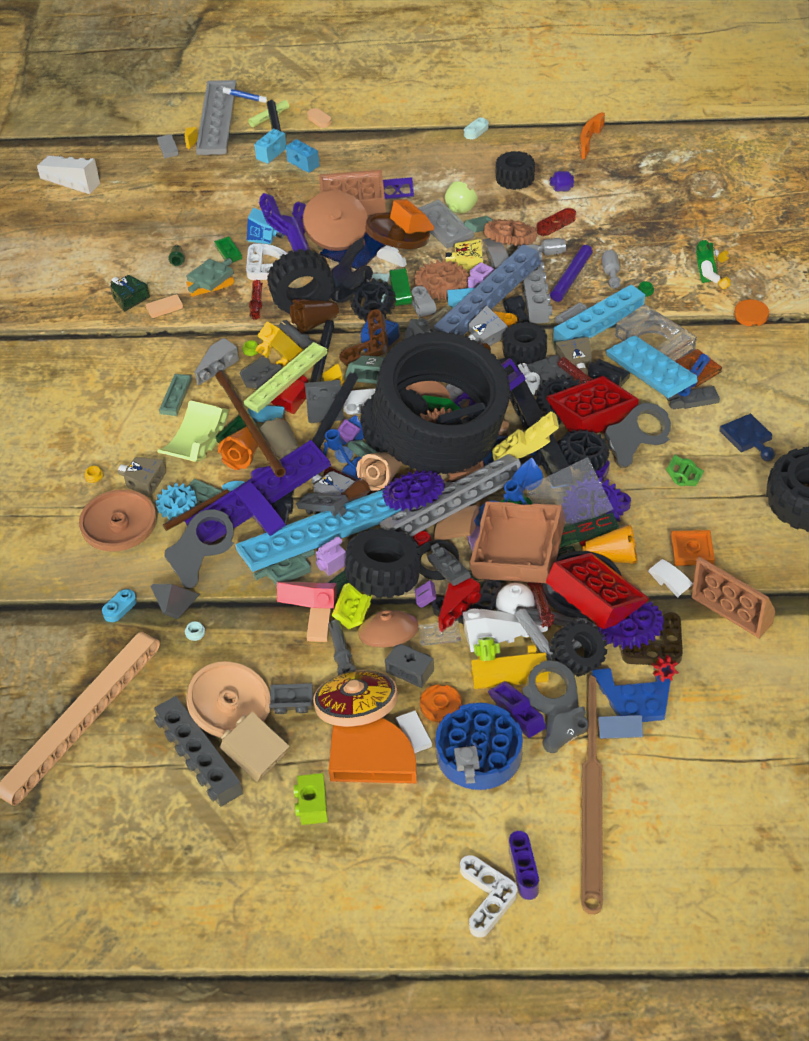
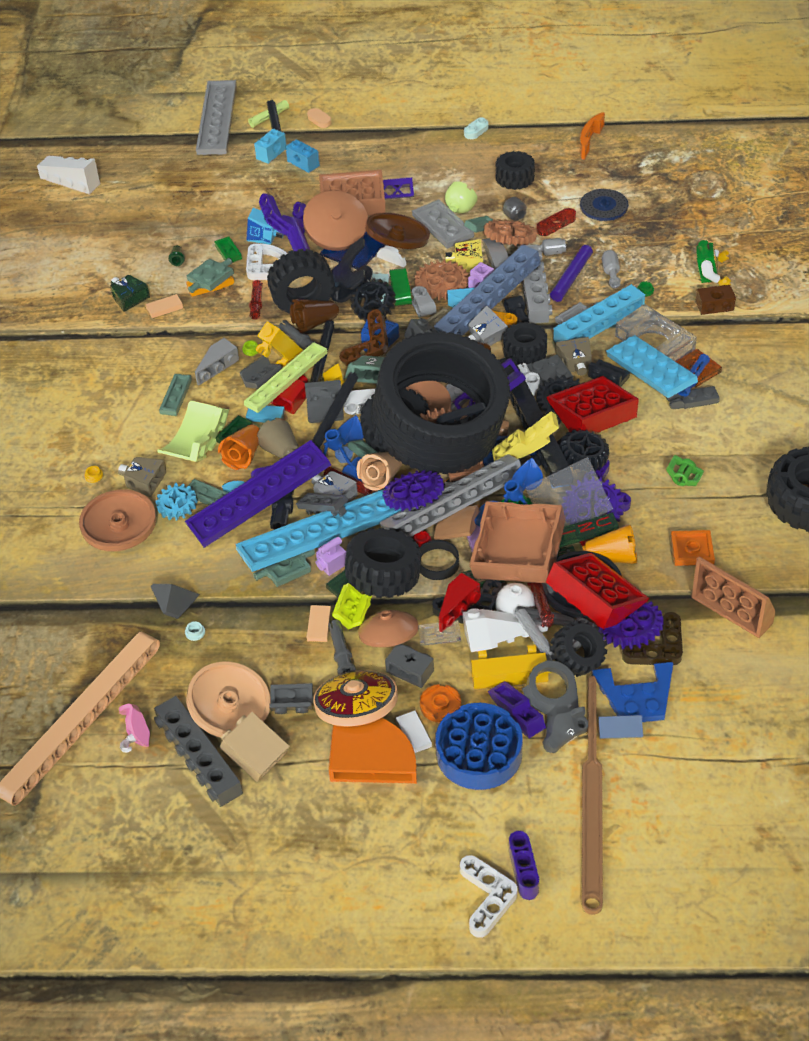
(120, 603): medium azure plate -> none
(135, 726): none -> bright pink hat
(167, 146): light grey tile -> none
(186, 515): reddish brown bar -> none
(189, 551): dark grey animal -> none
(191, 136): yellow slope -> none
(244, 95): blue bar -> none
(260, 509): dark purple slope -> none
(275, 464): reddish brown piece -> none
(307, 594): coral slope -> none
(313, 810): lime brick -> none
(348, 431): medium lavender tile -> none
(357, 490): reddish brown cone -> none
(410, 217): orange slope -> none
(425, 594): medium lavender tile -> none
(438, 403): green plate -> none
(448, 565): dark grey plate -> none
(467, 761): light grey plate -> none
(486, 648): lime gear -> none
(514, 208): none -> flat silver head
(562, 181): dark purple head -> none
(572, 370): clear red axle -> none
(604, 204): none -> piece
(626, 435): dark grey animal -> none
(666, 673): red gear -> none
(669, 575): white slope -> none
(715, 299): none -> reddish brown brick
(749, 433): dark blue plate -> none
(751, 312): orange tile -> none

